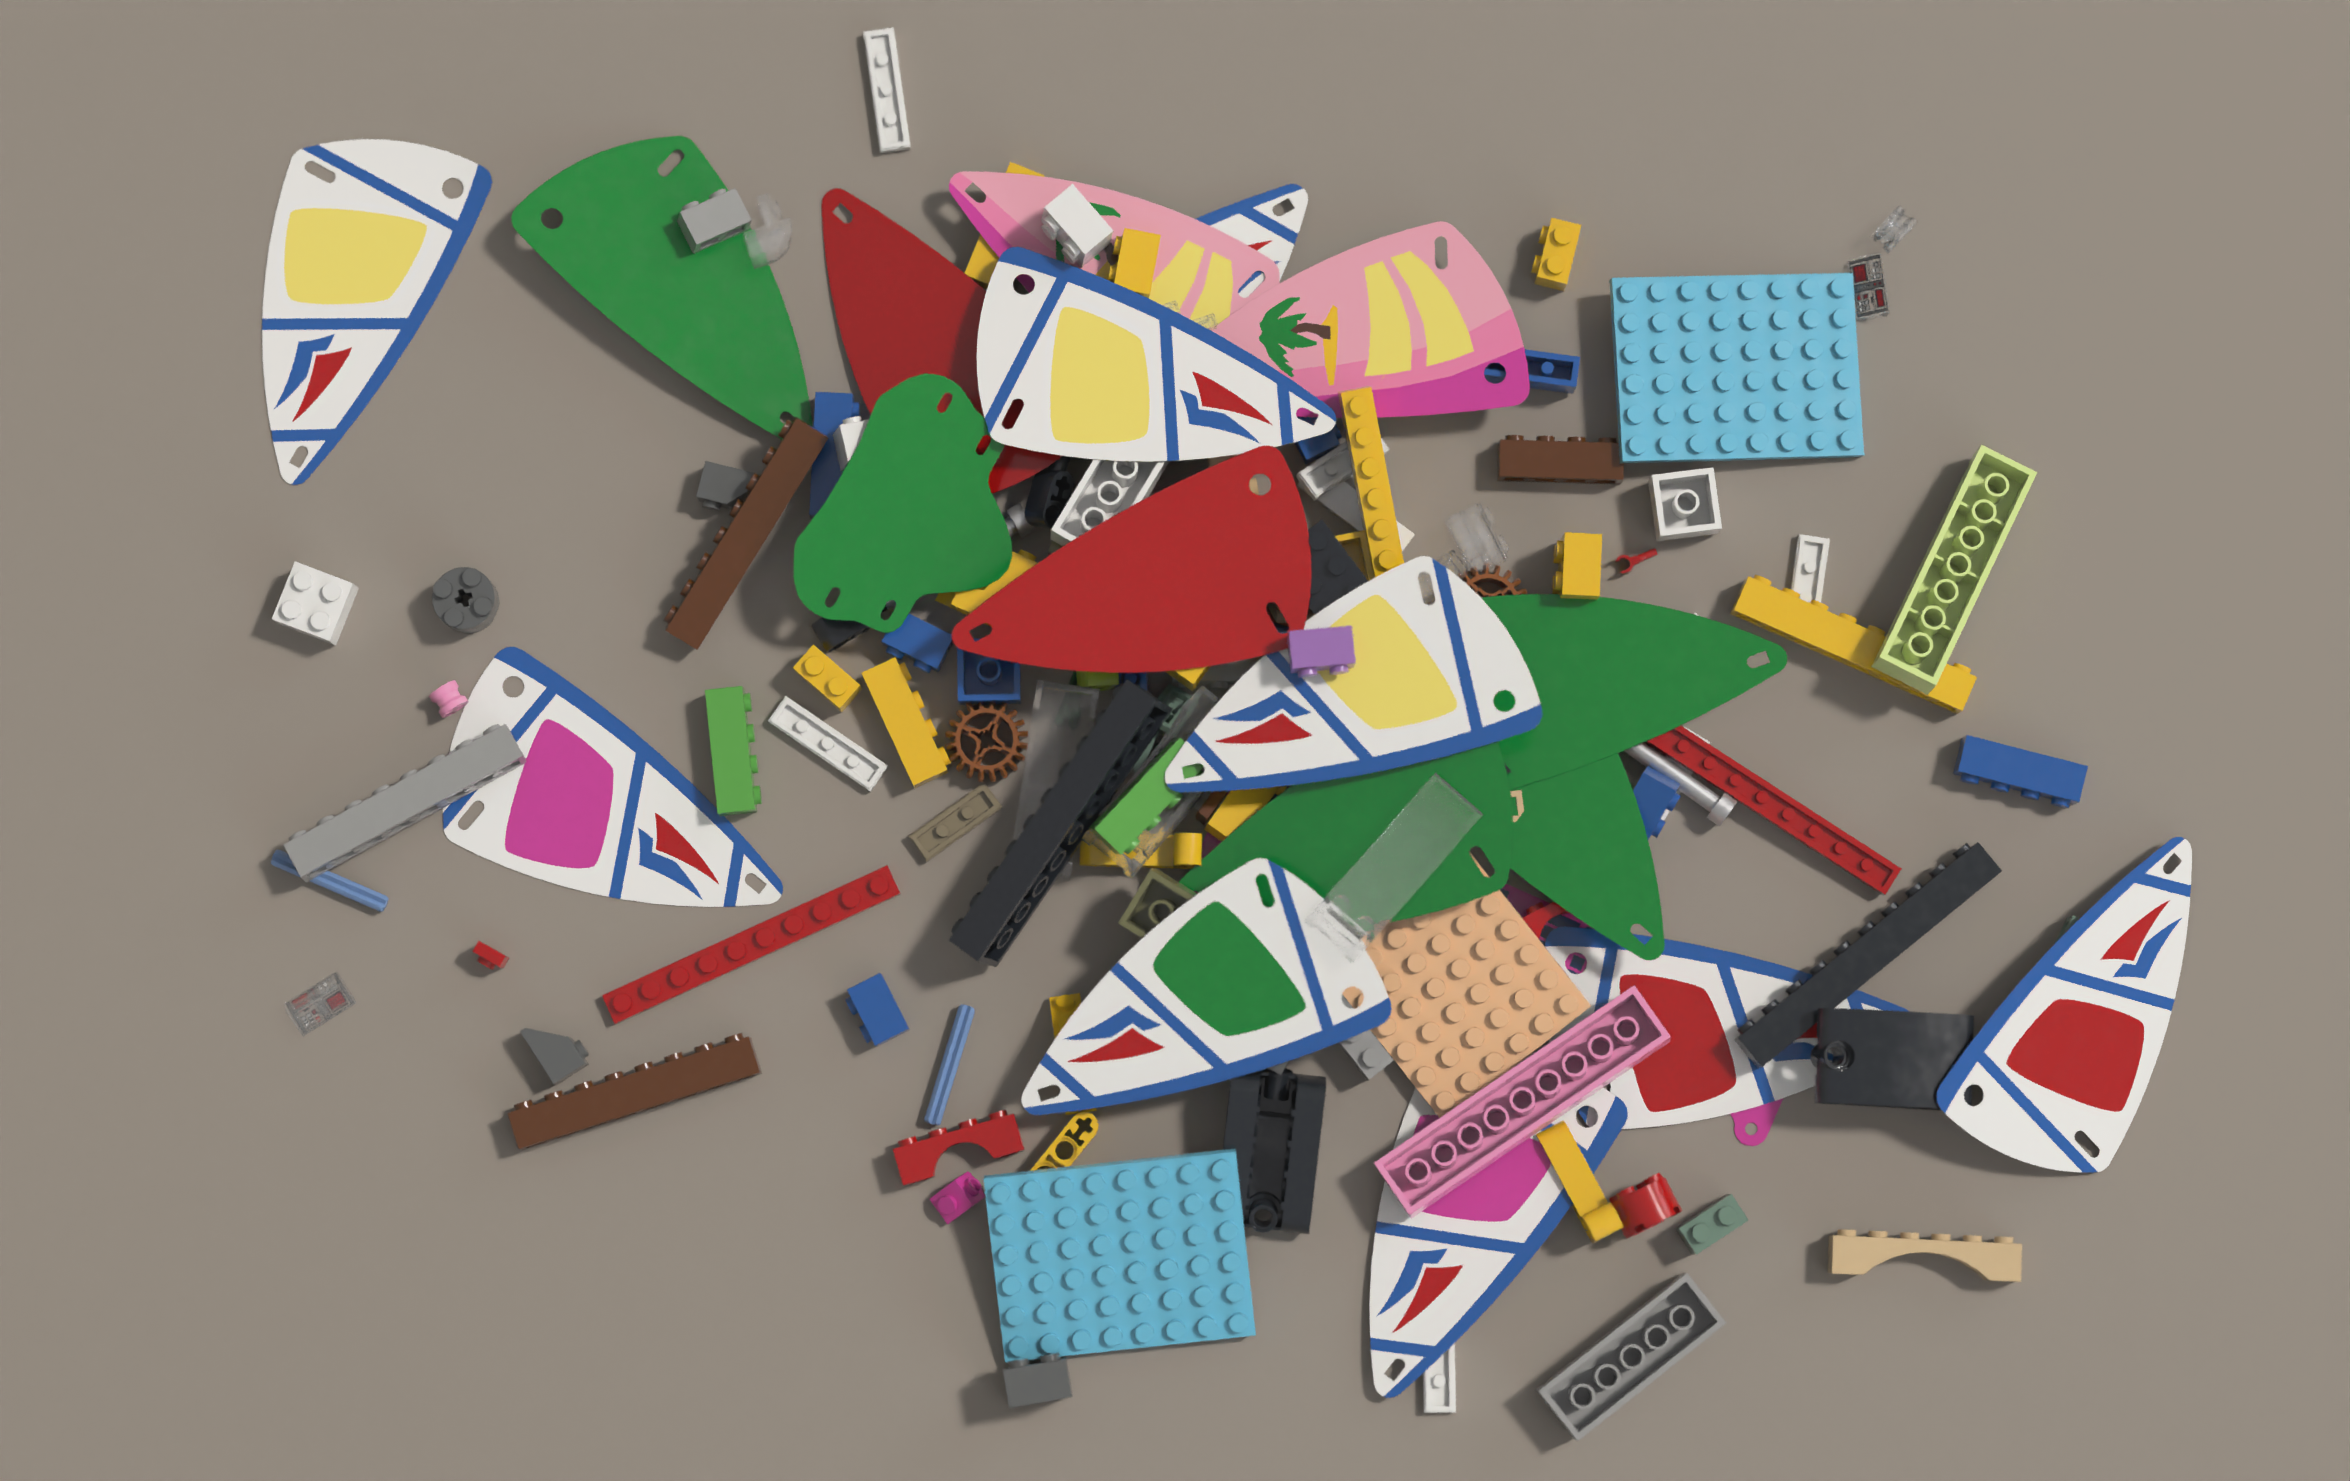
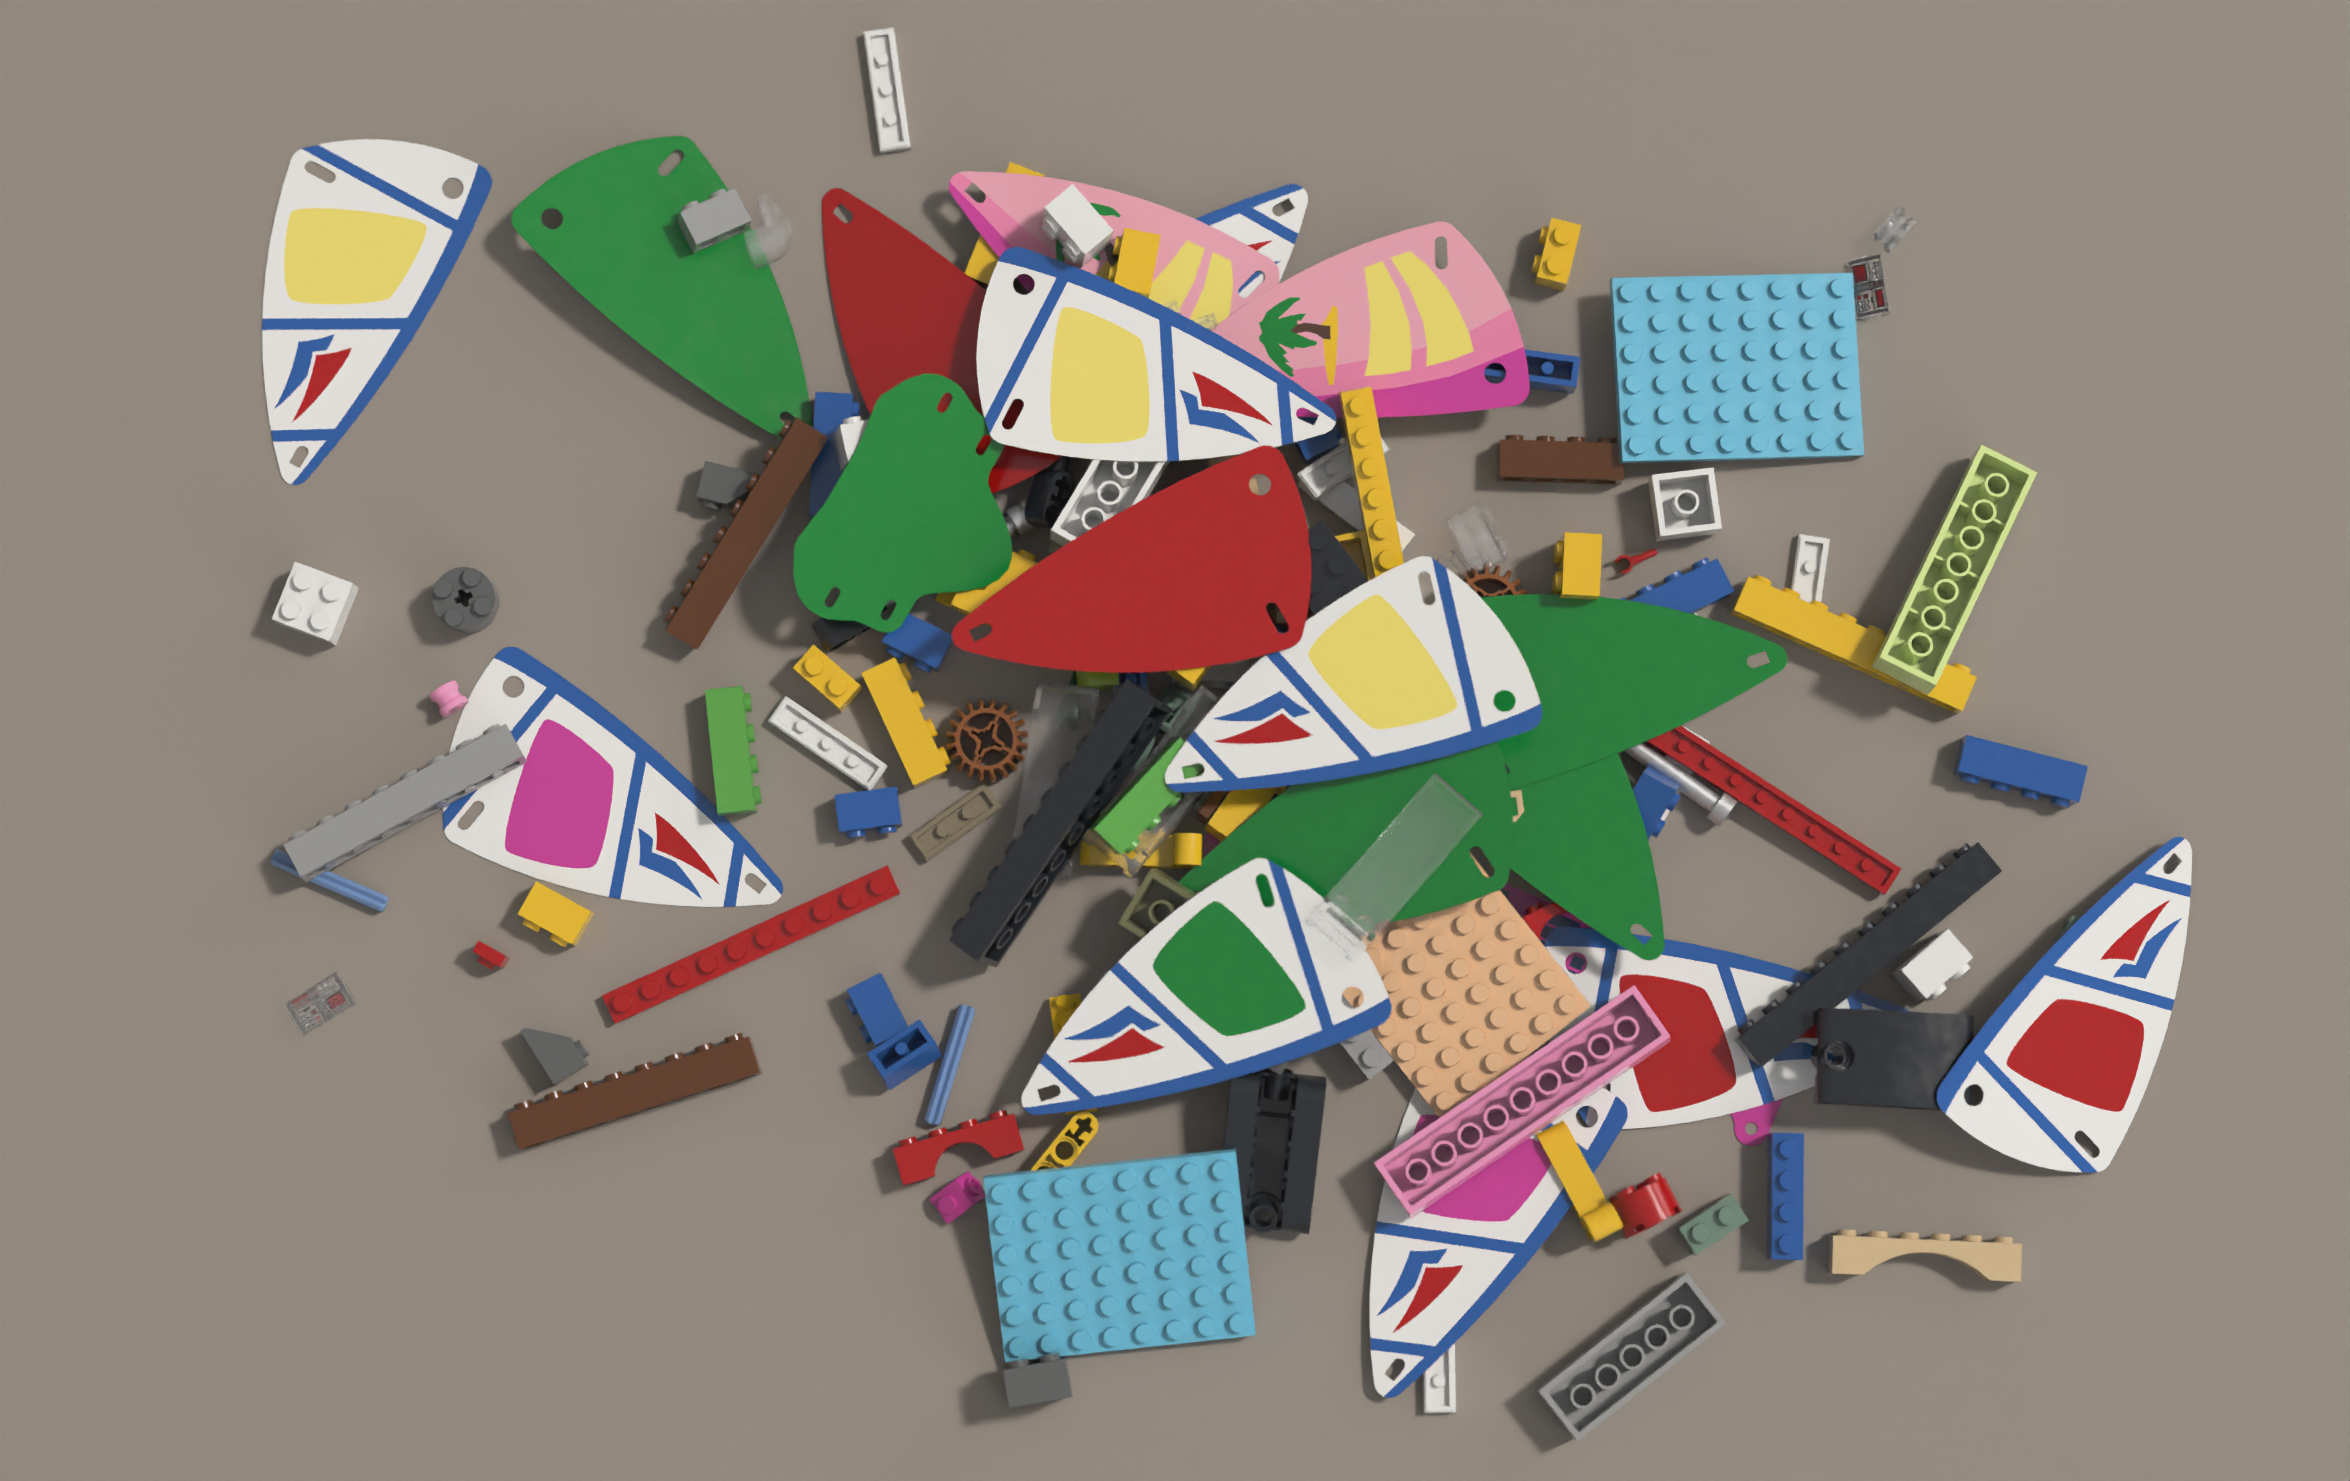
(555, 914): none -> yellow brick
(868, 811): none -> blue brick
(904, 1054): none -> blue brick
(987, 679): blue brick -> none
(1321, 650): medium lavender brick -> none
(1690, 591): none -> blue brick
(1785, 1196): none -> blue brick
(1932, 966): none -> white brick

